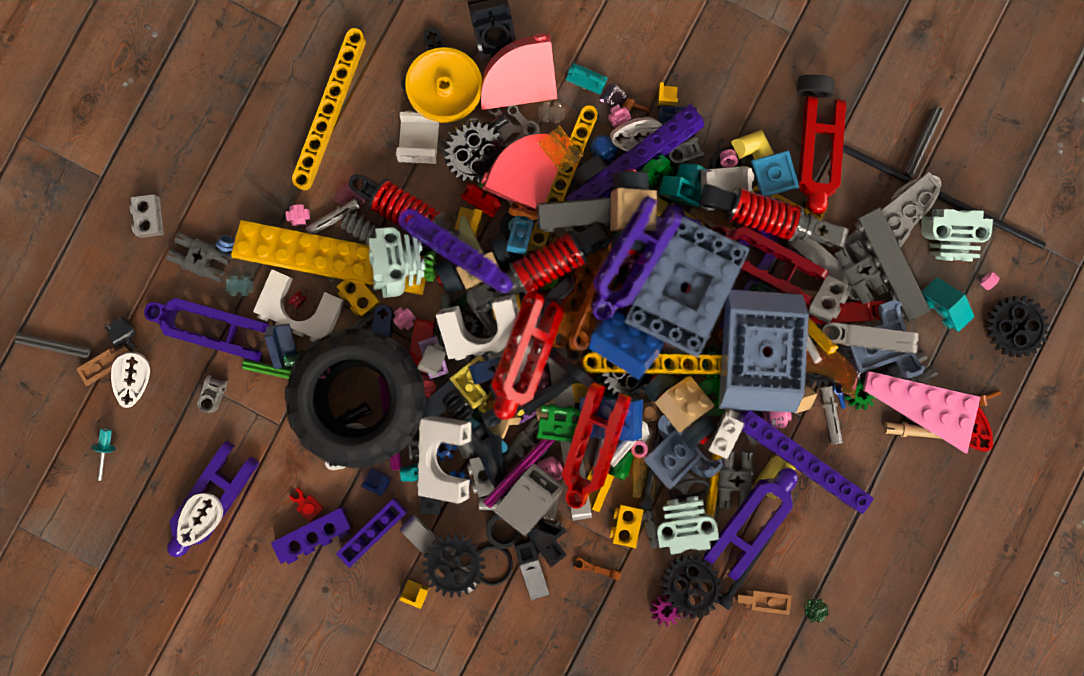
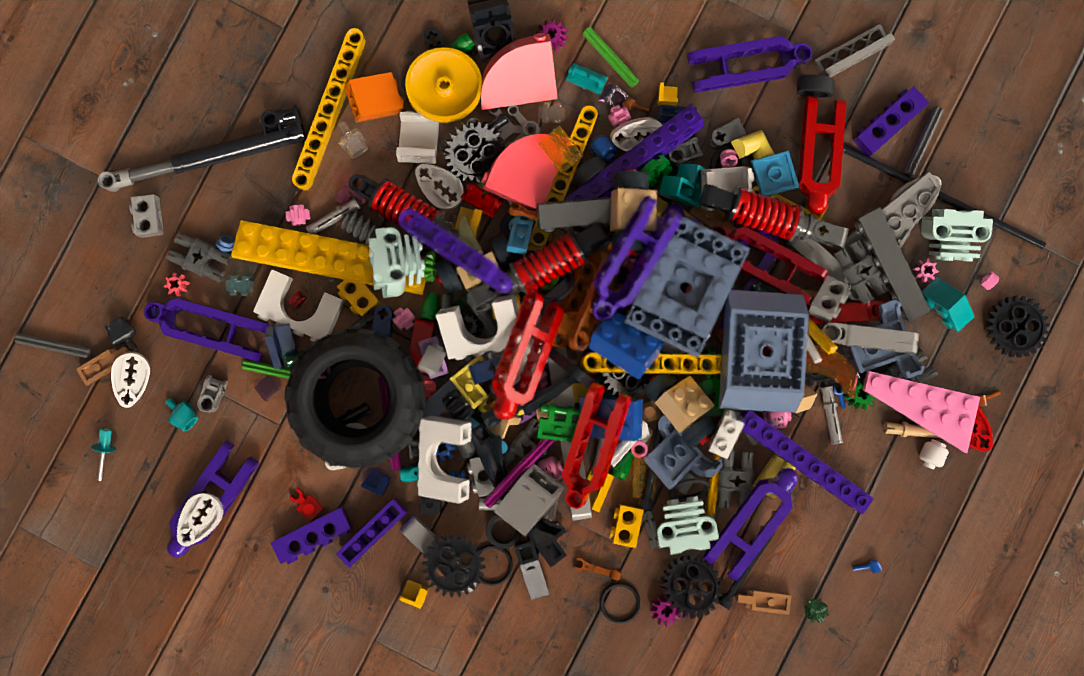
(172, 287): none -> coral gear
(182, 415): none -> teal piece
(267, 388): none -> slope
(285, 131): none -> black piece
(353, 141): none -> clear piece
(374, 97): none -> orange brick
(429, 307): none -> green cone
(437, 175): none -> white piece
(463, 43): none -> green cone
(554, 29): none -> magenta gear
(610, 57): none -> bright green axle
(637, 603): none -> black tyre
(728, 133): none -> dark grey piece
(790, 53): none -> dark purple piece
(858, 56): none -> light grey fence
(874, 565): none -> blue hand
(911, 99): none -> dark purple brick
(929, 273): none -> bright pink gear
(933, 454): none -> white head

